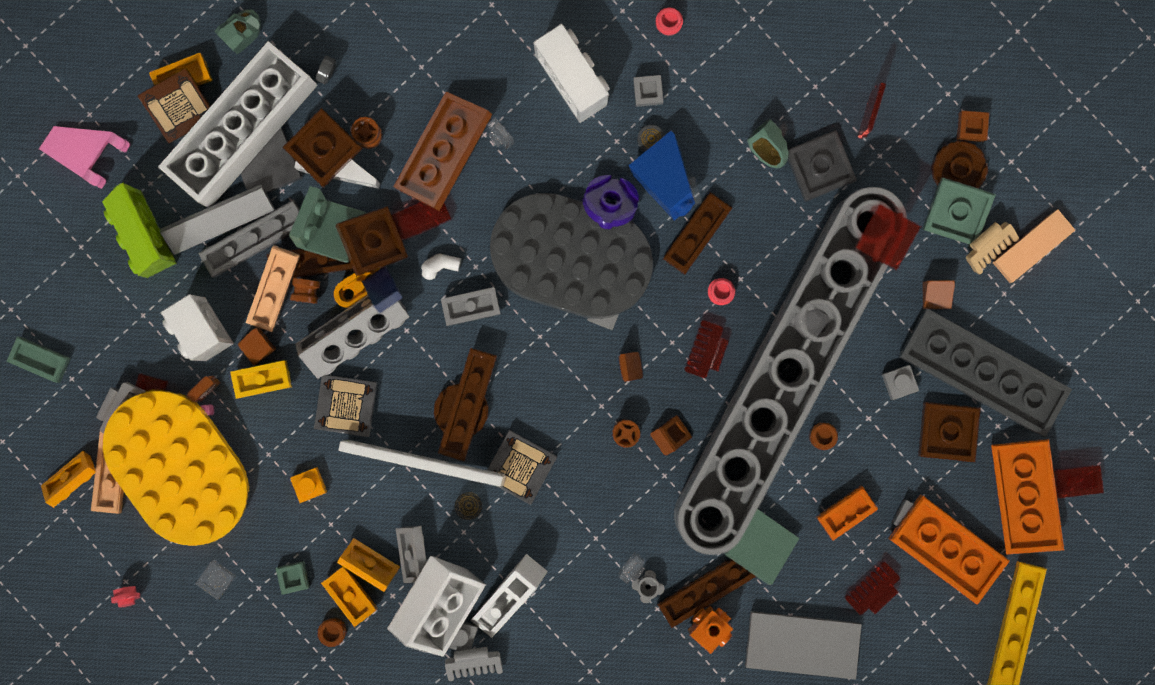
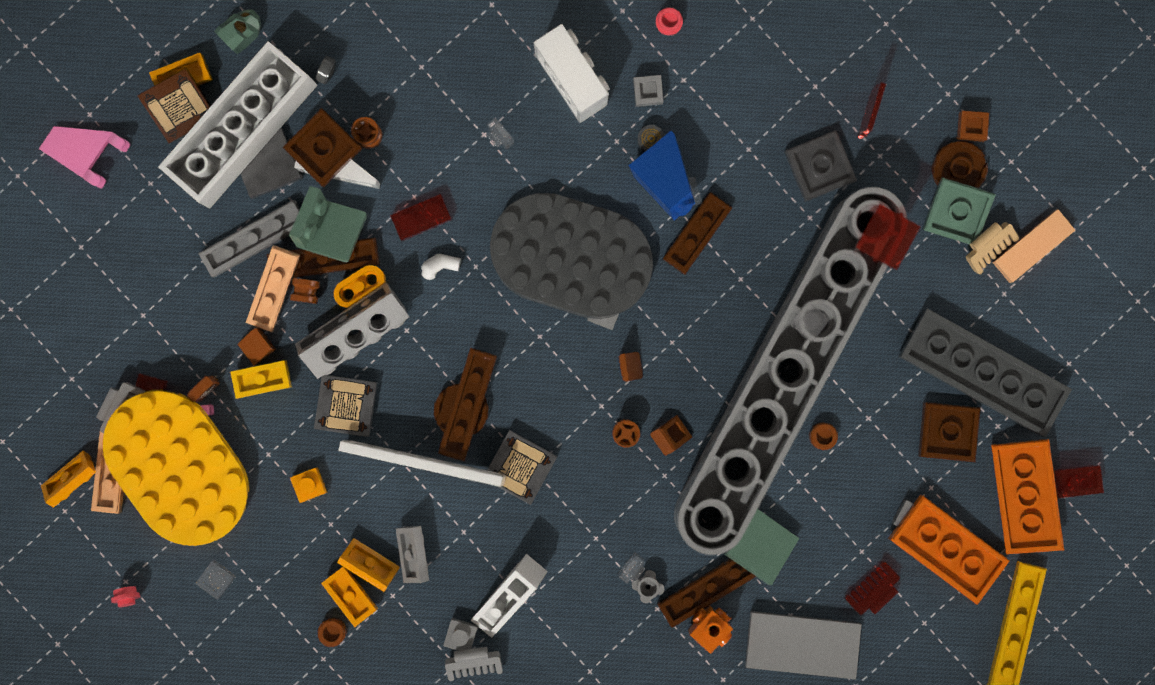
(38, 359): sand green tile -> none
(137, 231): lime slope -> none
(196, 328): white brick -> none
(217, 219): light grey tile -> none
(292, 577): sand green tile -> none
(371, 241): reddish brown tile -> none
(382, 290): dark blue tile -> none
(436, 606): white brick -> none
(442, 150): dark orange plate -> none
(468, 506): clear smoke tile -> none
(470, 306): light grey plate -> none
(608, 214): dark purple plate -> none
(714, 350): clear red piece -> none
(721, 291): coral plate -> none
(769, 144): sand green rock -> none
(847, 513): orange plate -> none
(900, 382): light grey plate -> none
(938, 294): slope -> none

